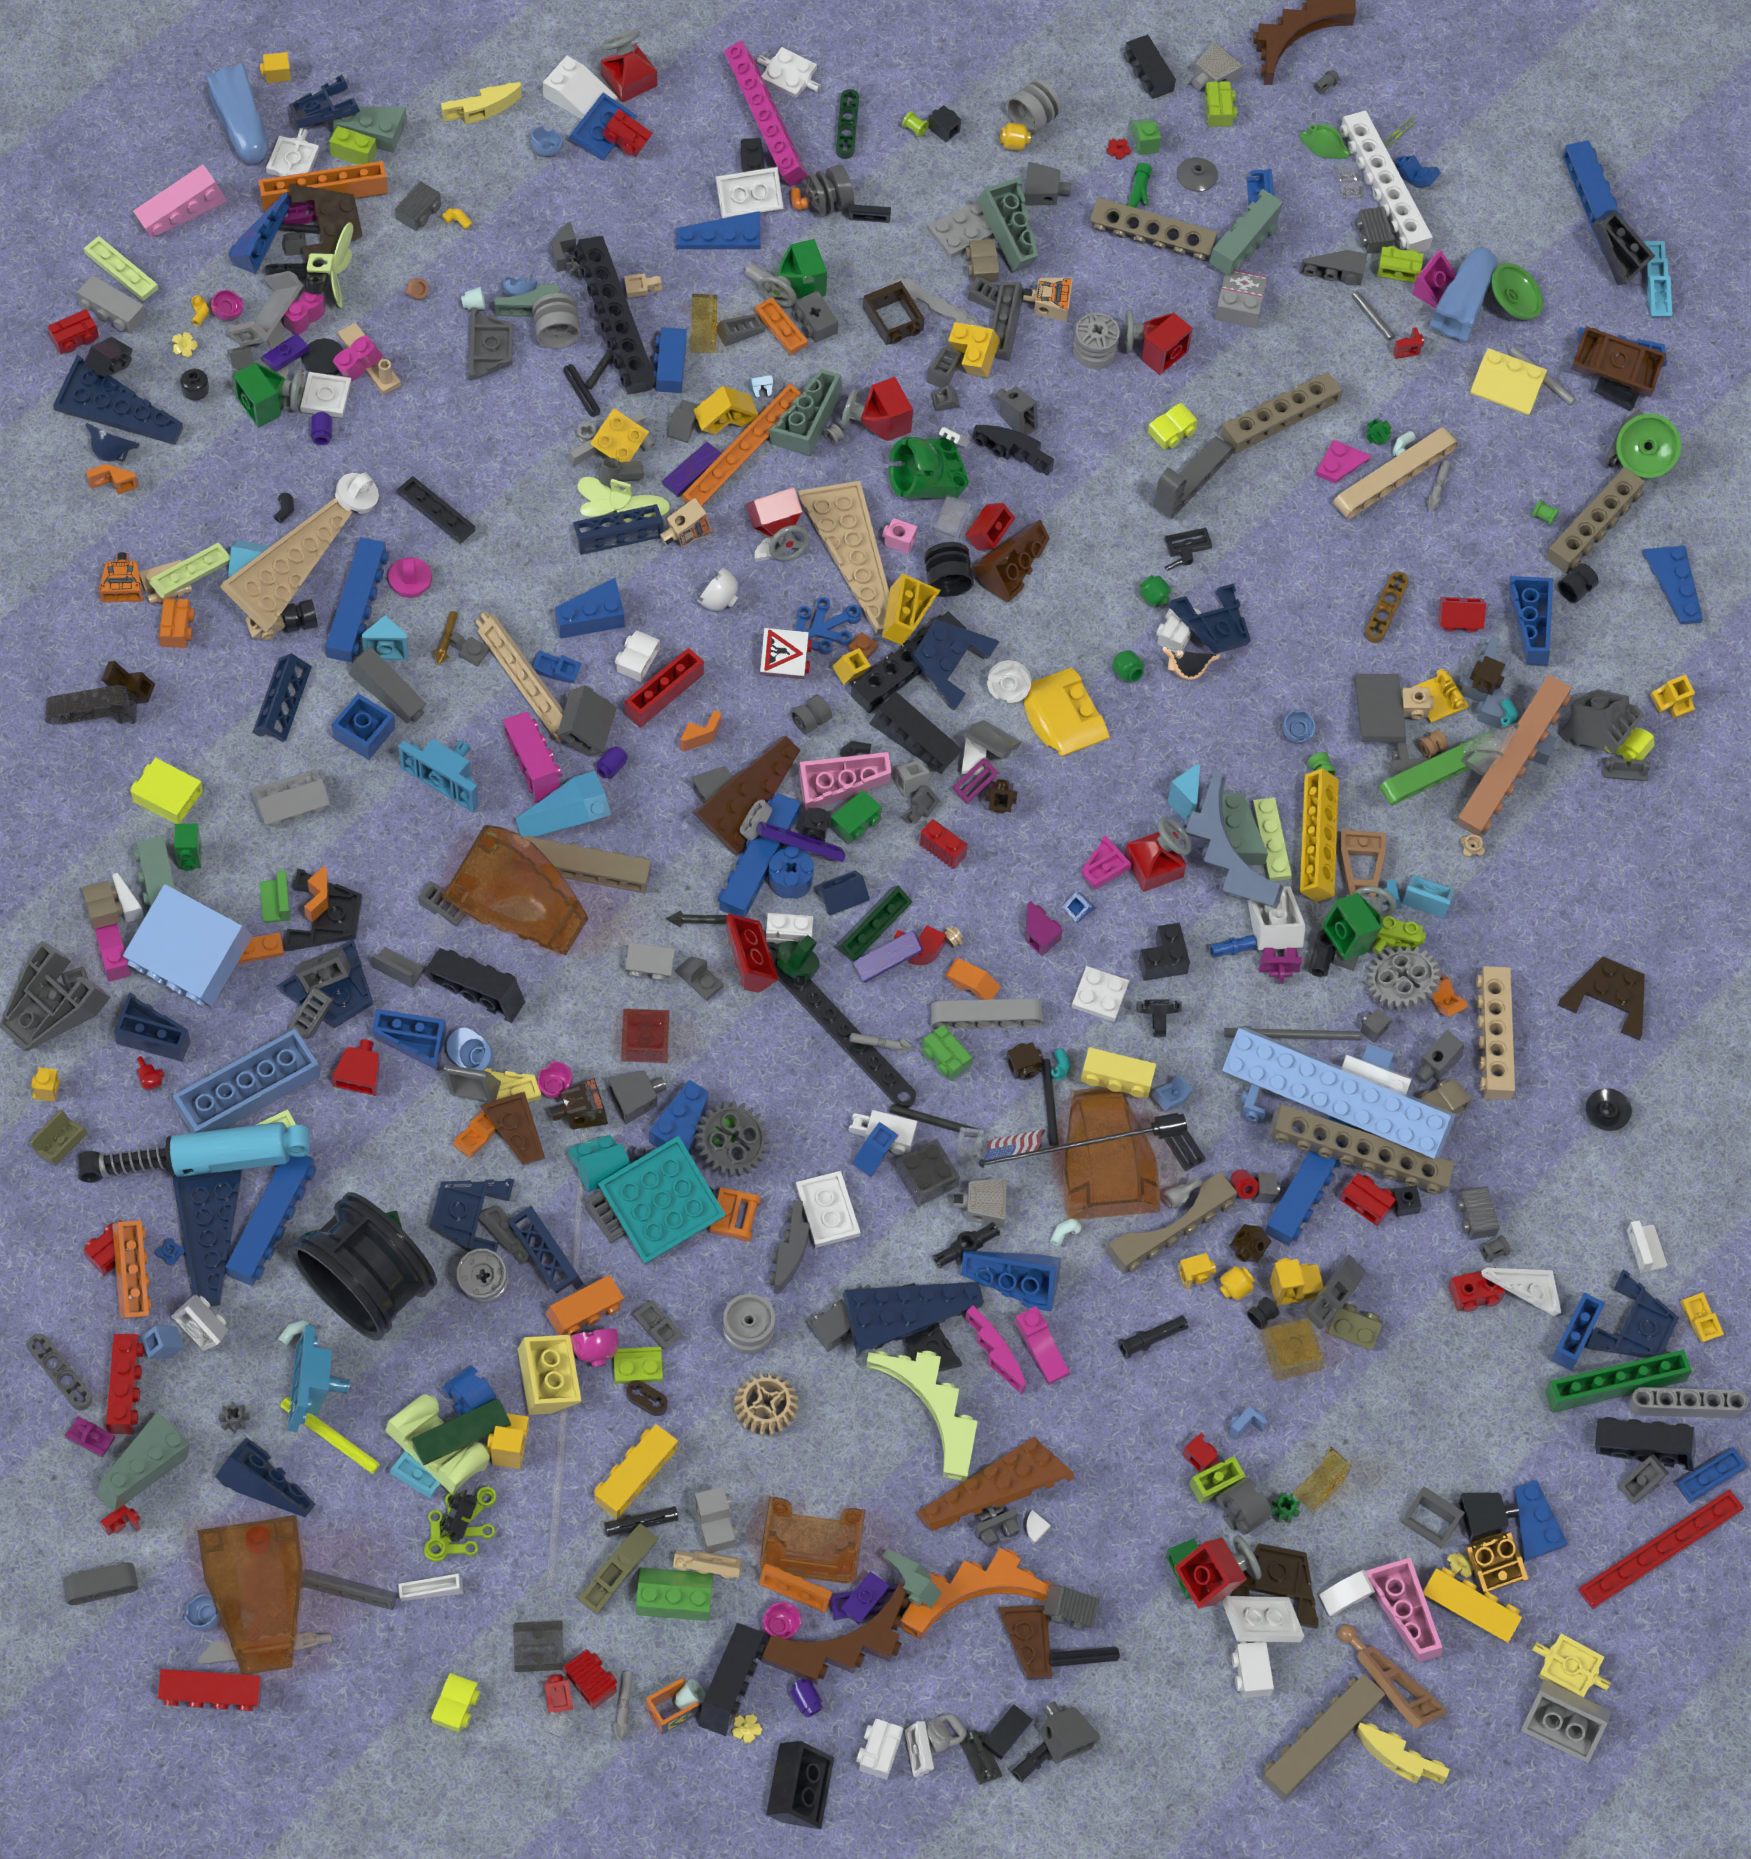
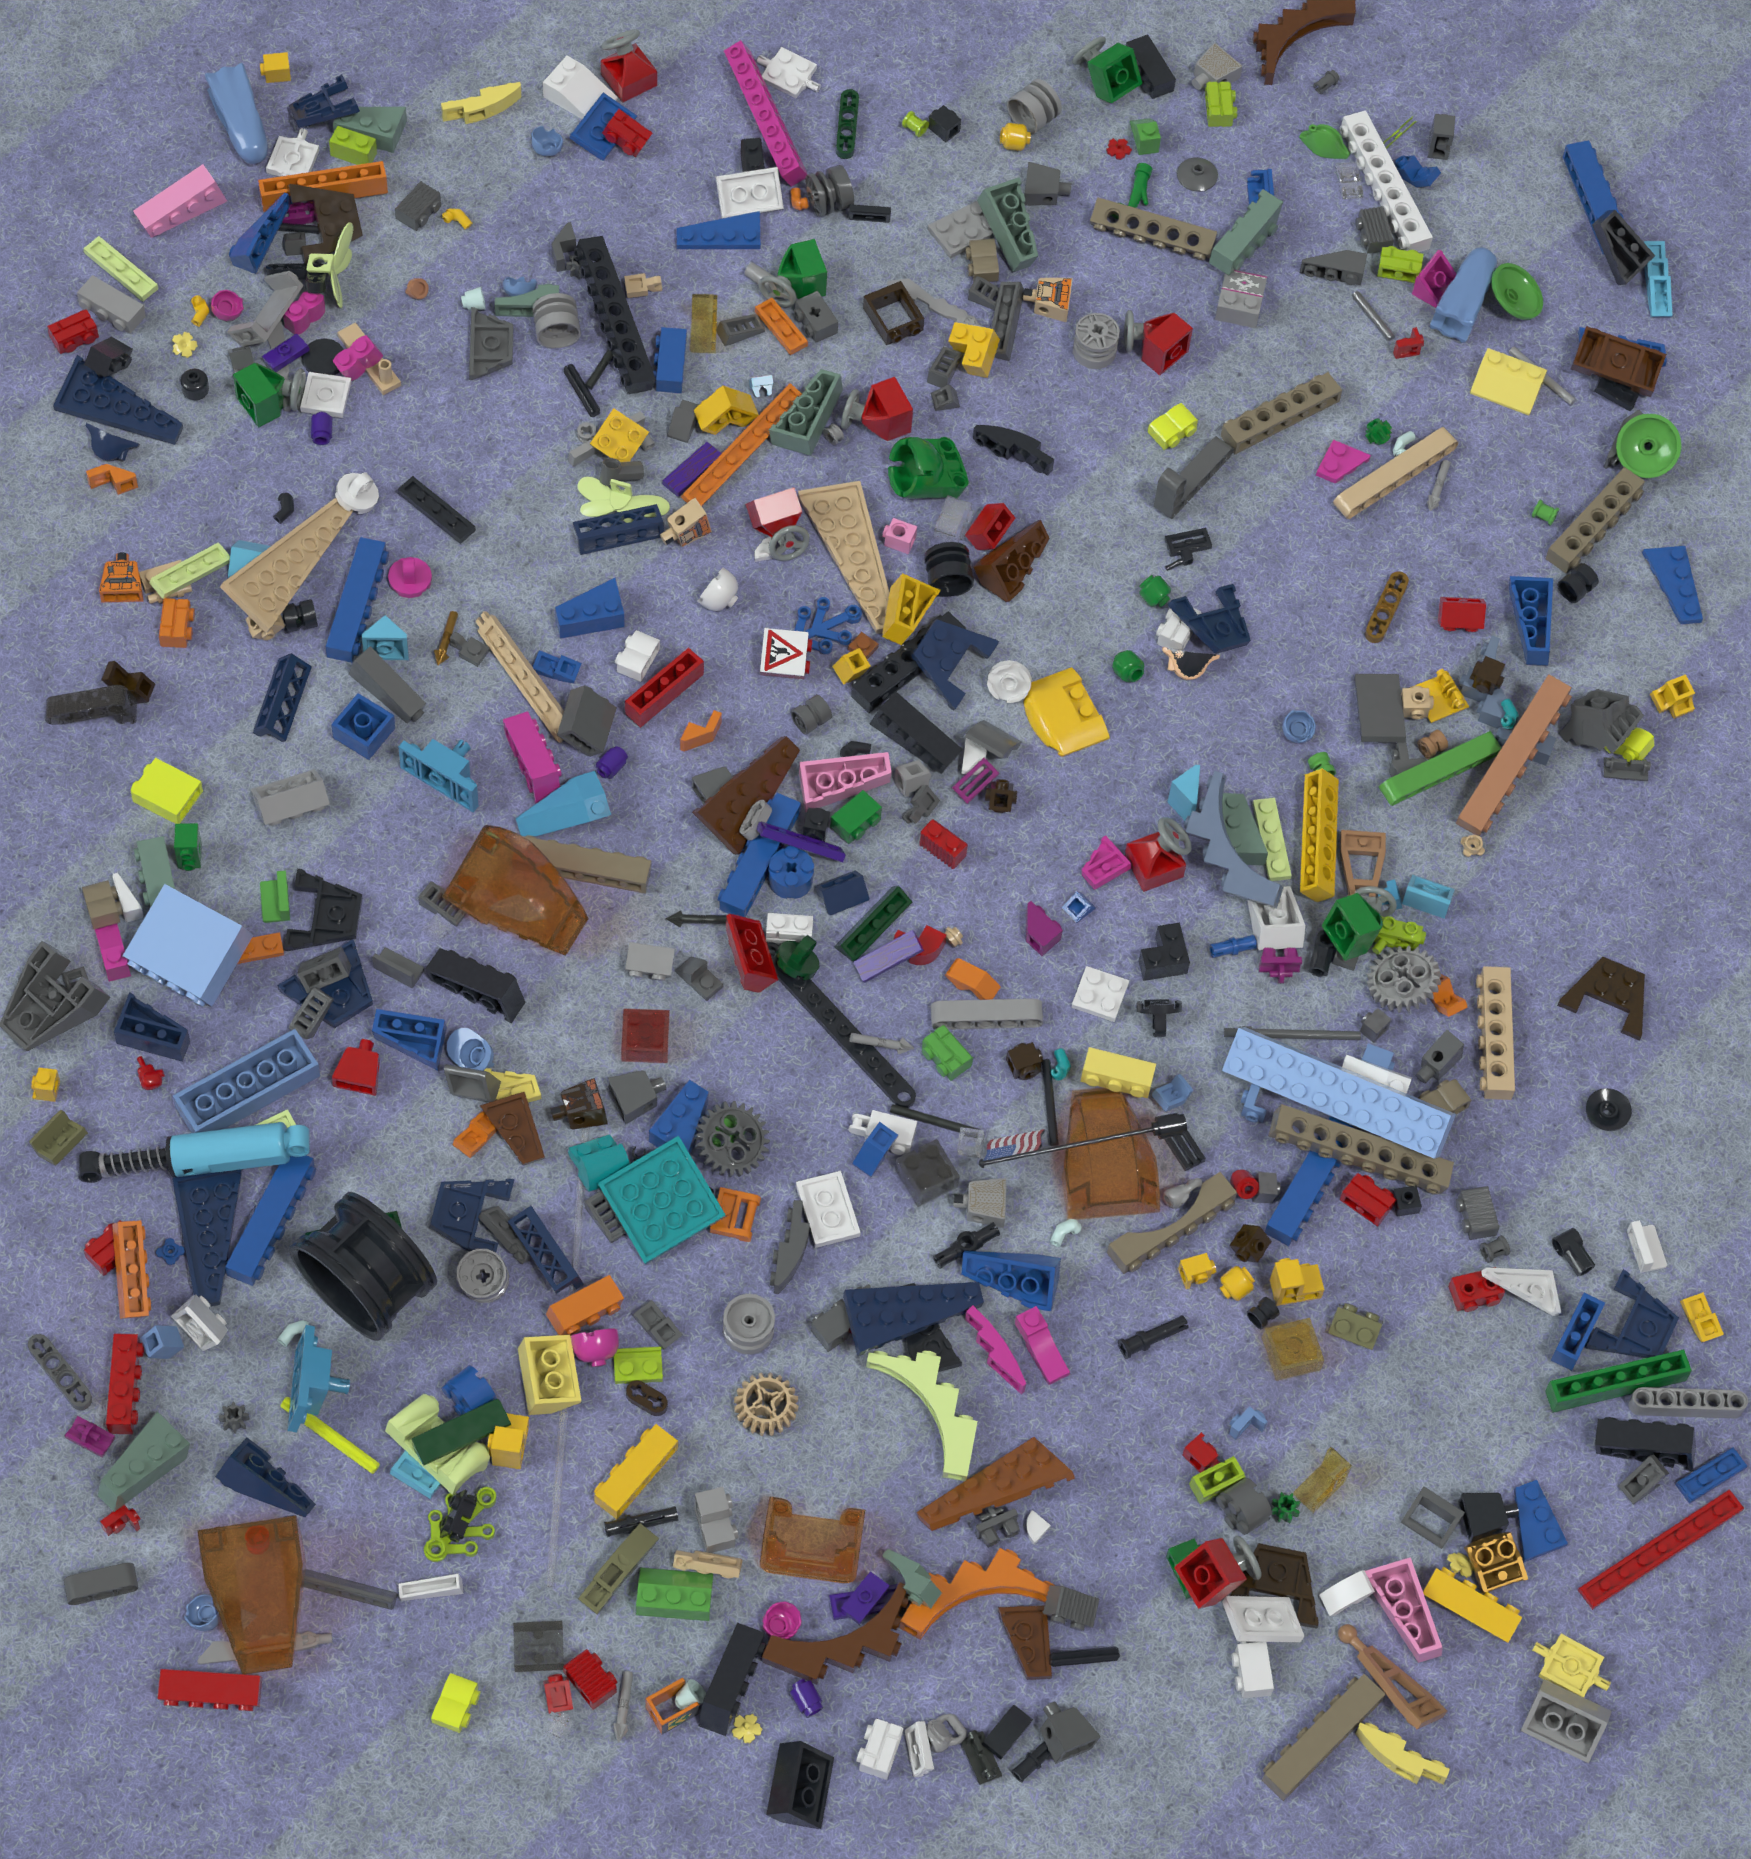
(319, 888): orange slope -> none
(554, 1079): dark pink hair -> none
(795, 1588): orange plate -> none
(953, 436): white tile -> none
(1018, 410): dark grey torso -> none
(1112, 71): none -> green piece
(1335, 1292): dark grey slope -> none
(1441, 136): none -> dark grey brick
(1488, 748): clear slope -> none
(1571, 1247): none -> black piece

